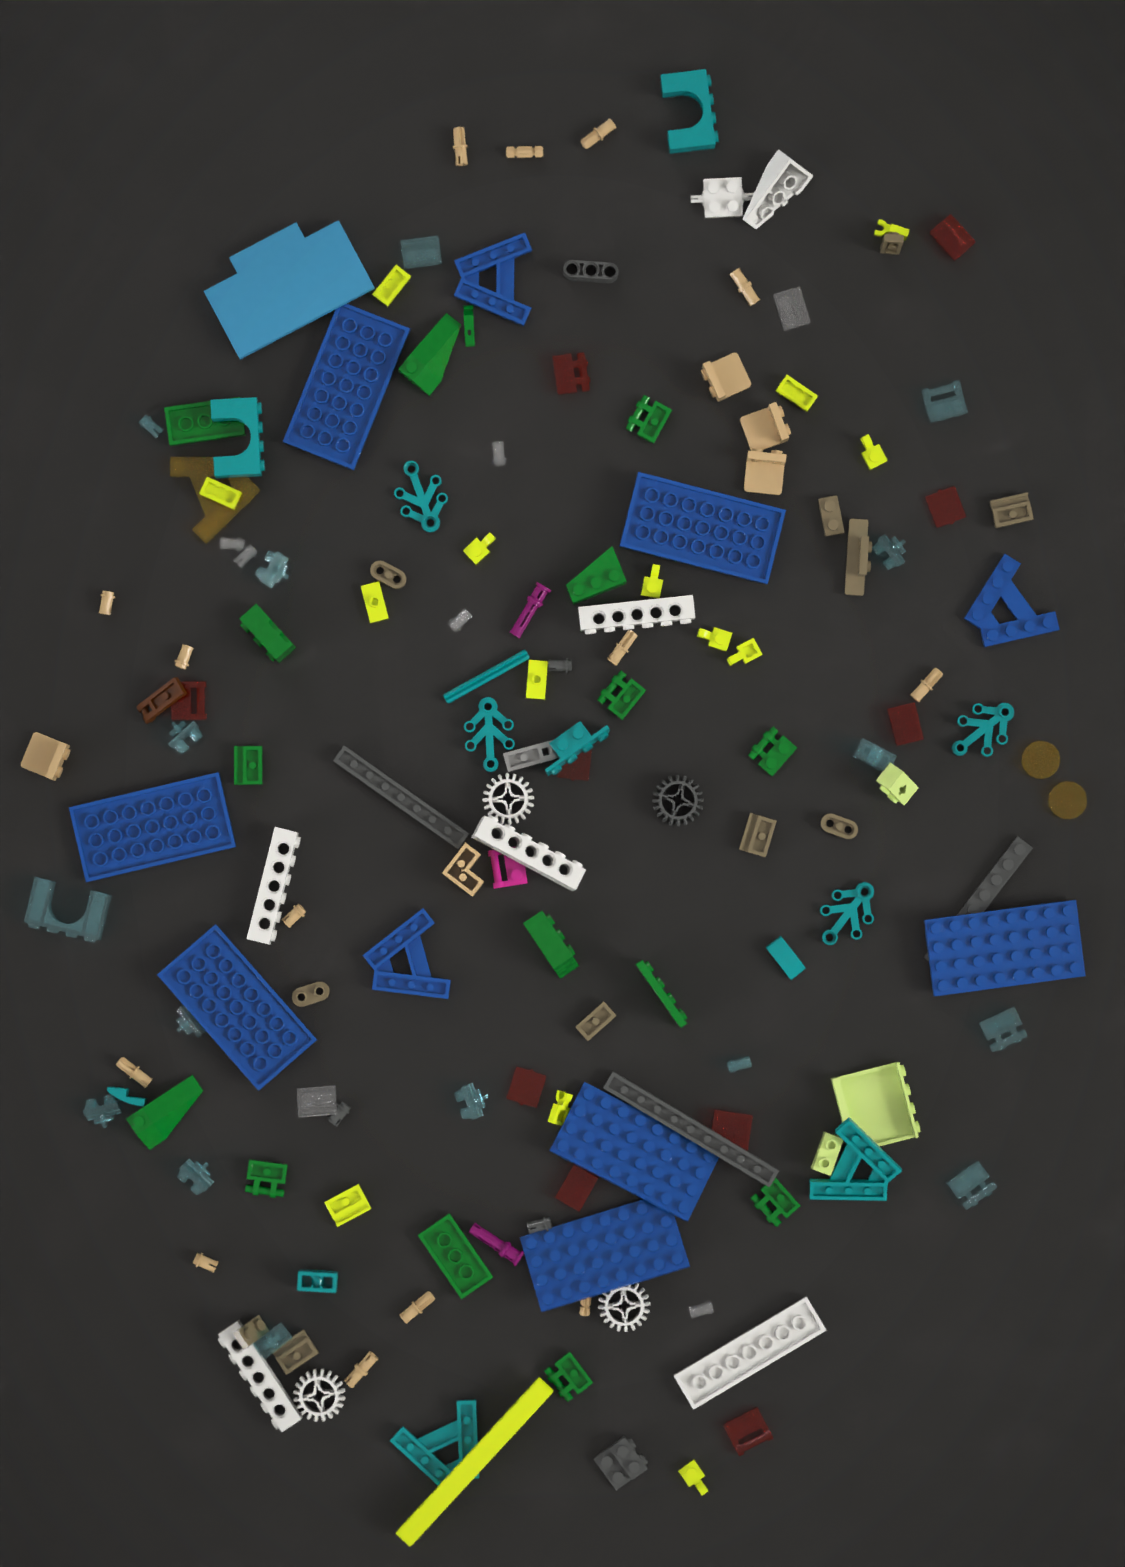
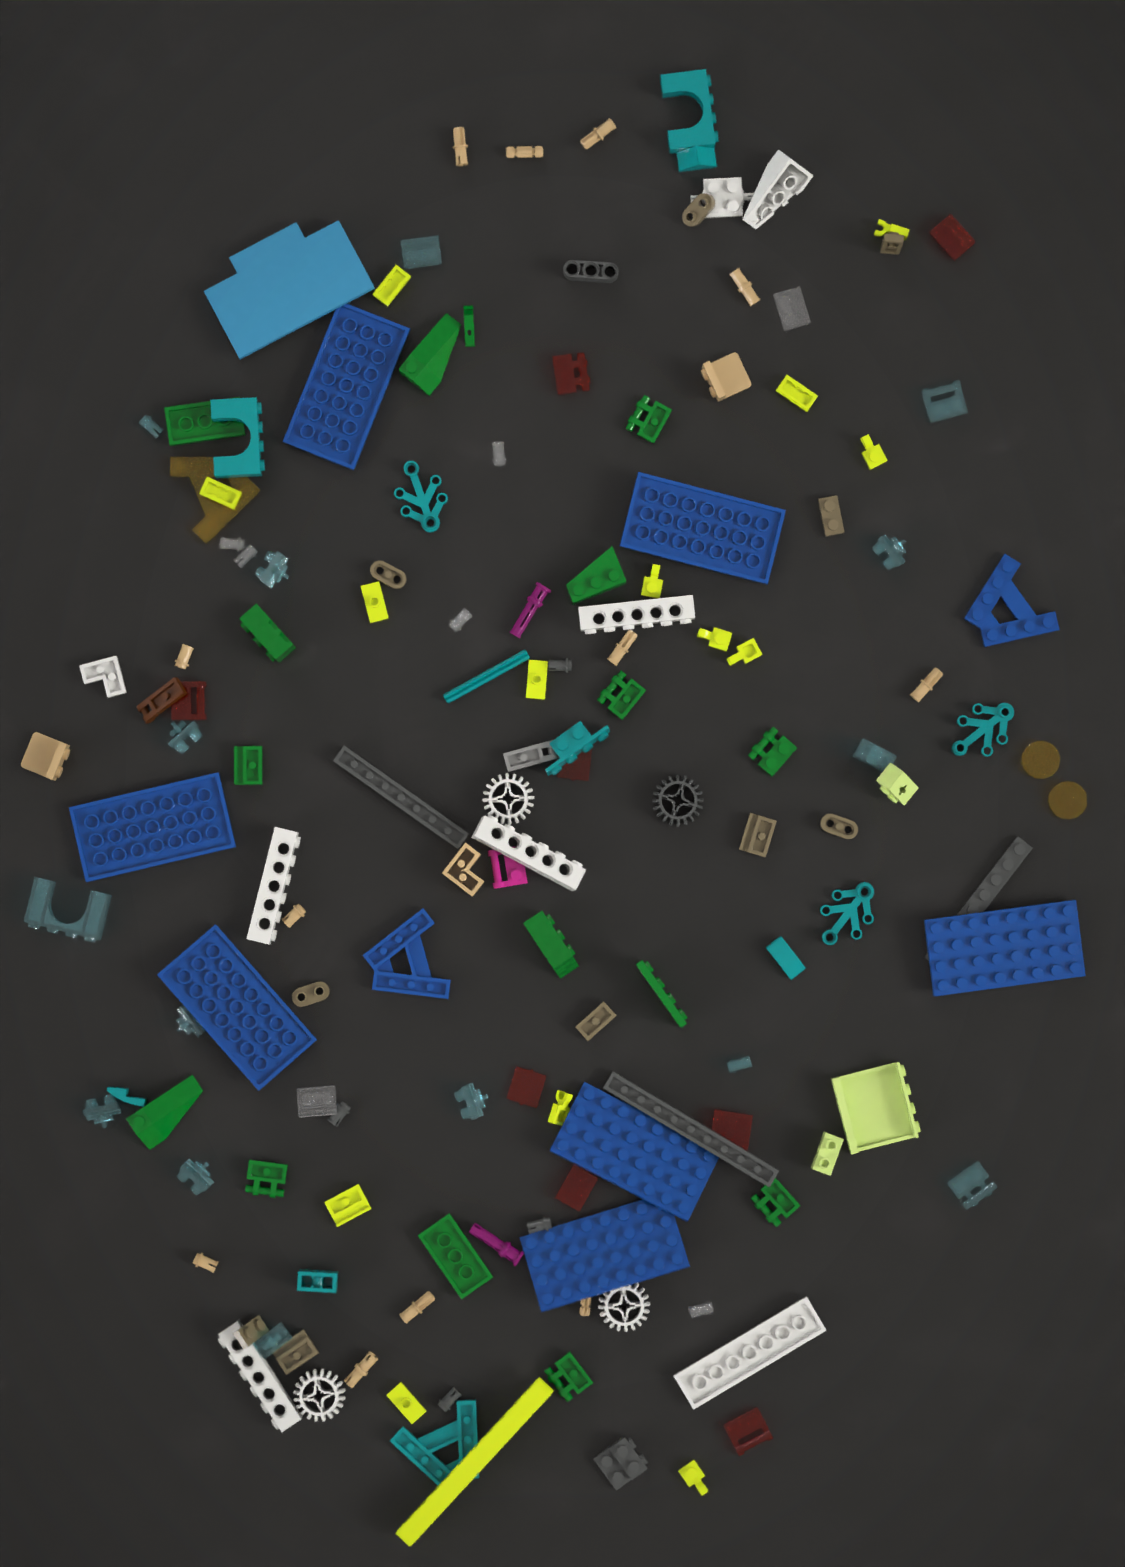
(106, 602): tan pin -> none
(106, 670): none -> white plate
(134, 1072): tan axle -> none
(406, 1402): none -> neon yellow plate
(449, 1399): none -> dark grey pin
(478, 550): neon yellow plate -> none
(489, 730): teal plant -> none
(502, 300): blue plate -> none
(696, 158): none -> teal slope
(697, 210): none -> dark tan plate
(764, 471): tan bracket -> none
(765, 427): tan bracket -> none
(840, 1184): teal plate -> none
(857, 557): dark tan bracket -> none
(905, 724): clear red plate -> none
(945, 507): clear red piece -> none
(1001, 1023): clear light blue plate -> none
(1011, 510): dark tan plate -> none

